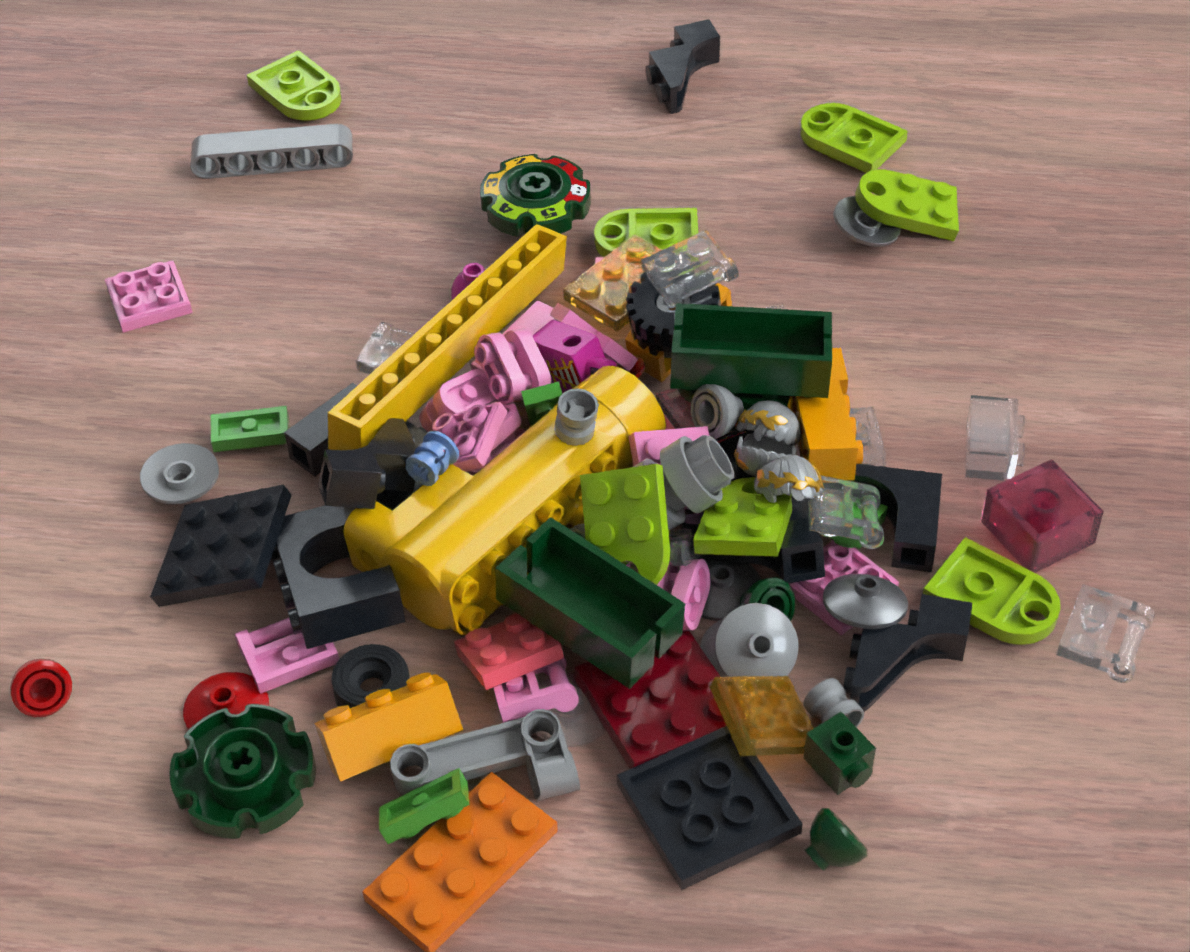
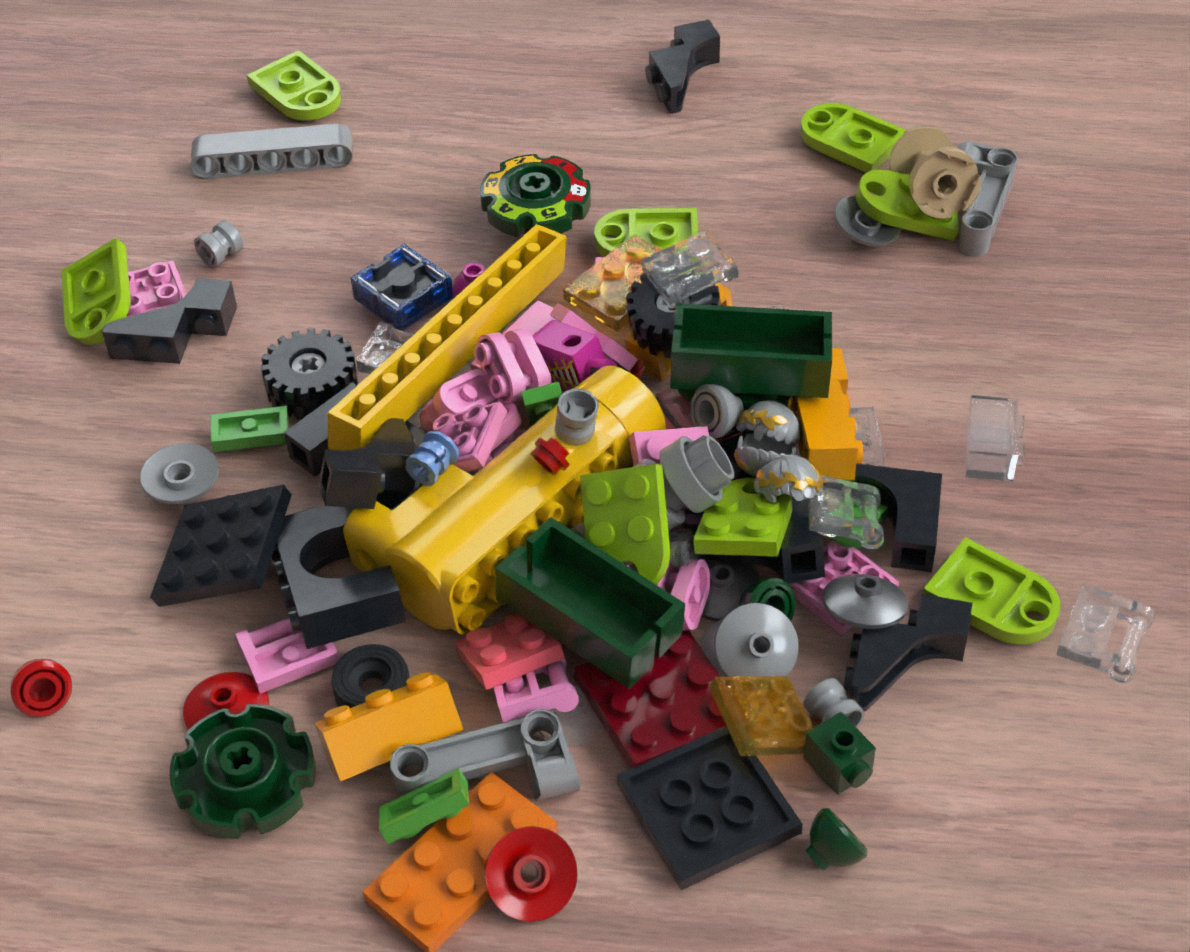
(96, 291): none -> lime plate
(165, 332): none -> black arch
(220, 242): none -> light grey wheel
(291, 374): none -> bush
(402, 287): none -> piece
(550, 455): none -> red plate
(554, 876): none -> red dish
(940, 174): none -> tan piece
(997, 176): none -> light grey piece
(1041, 516): clear pink brick -> none

